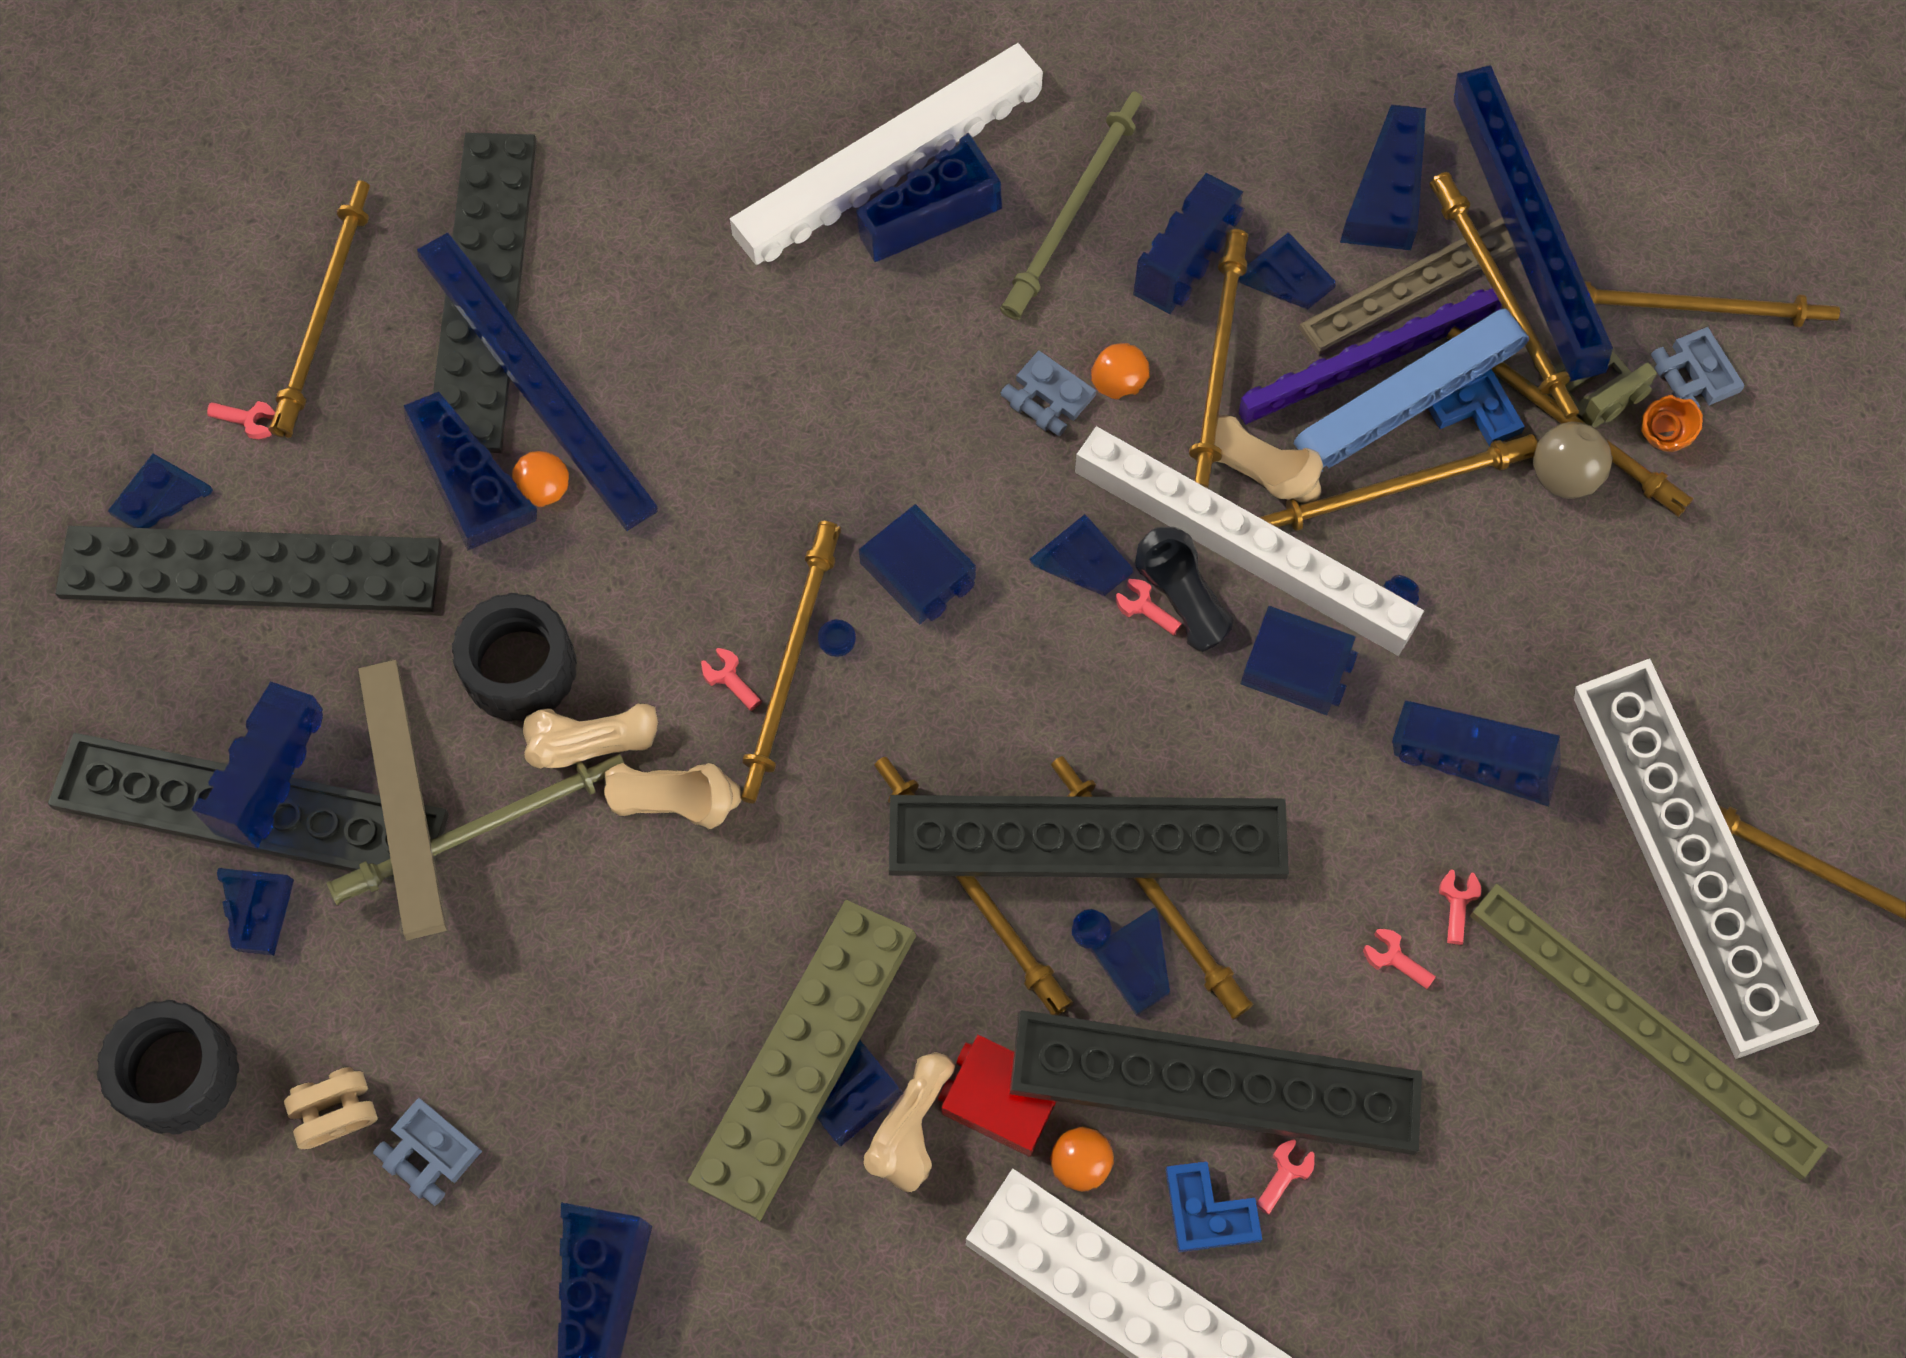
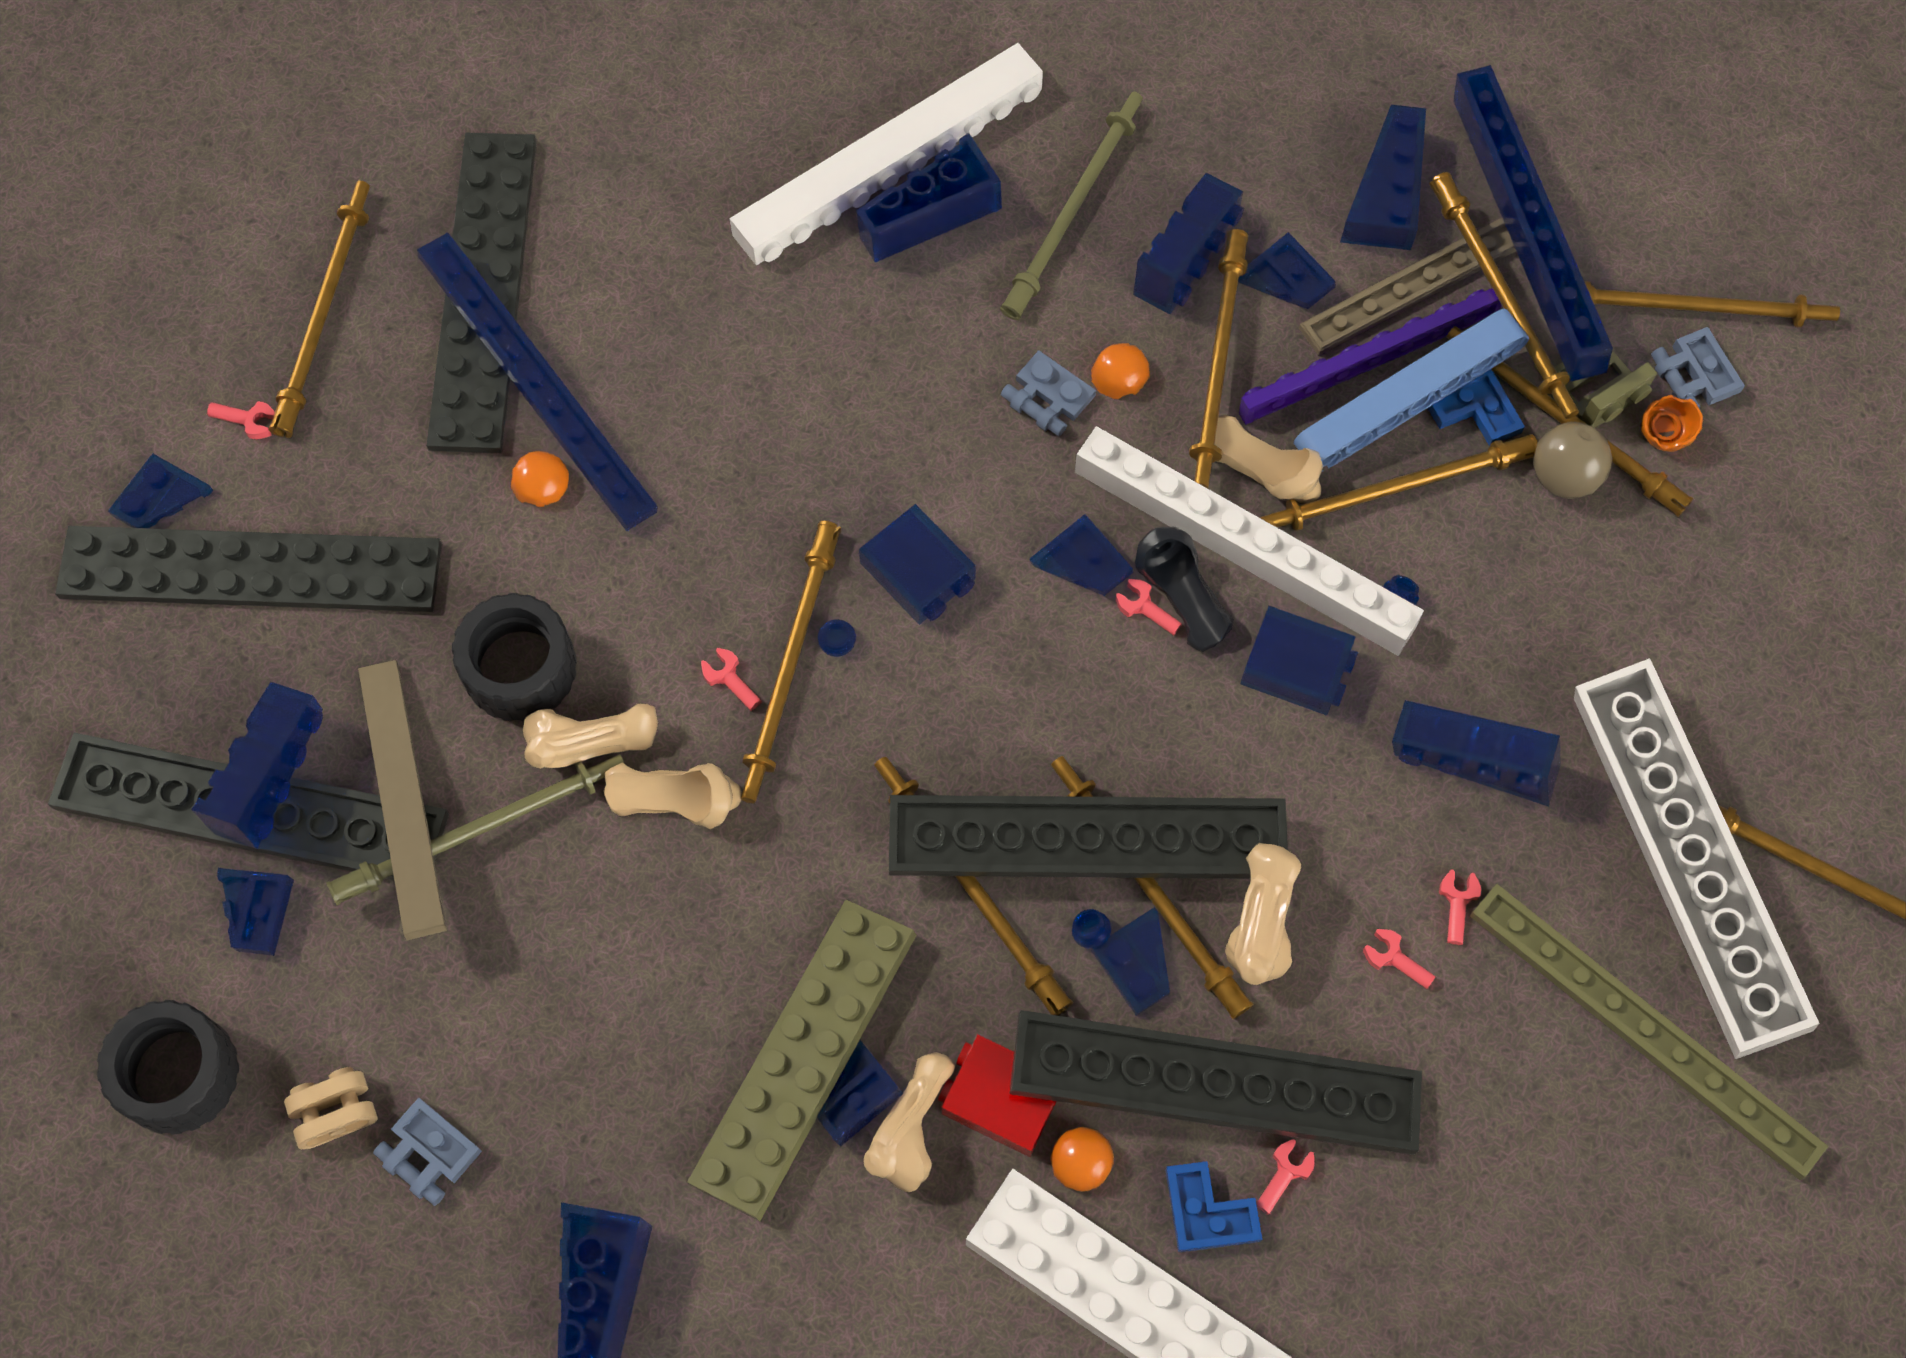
(471, 483): clear blue wedge -> none
(1260, 943): none -> tan hair

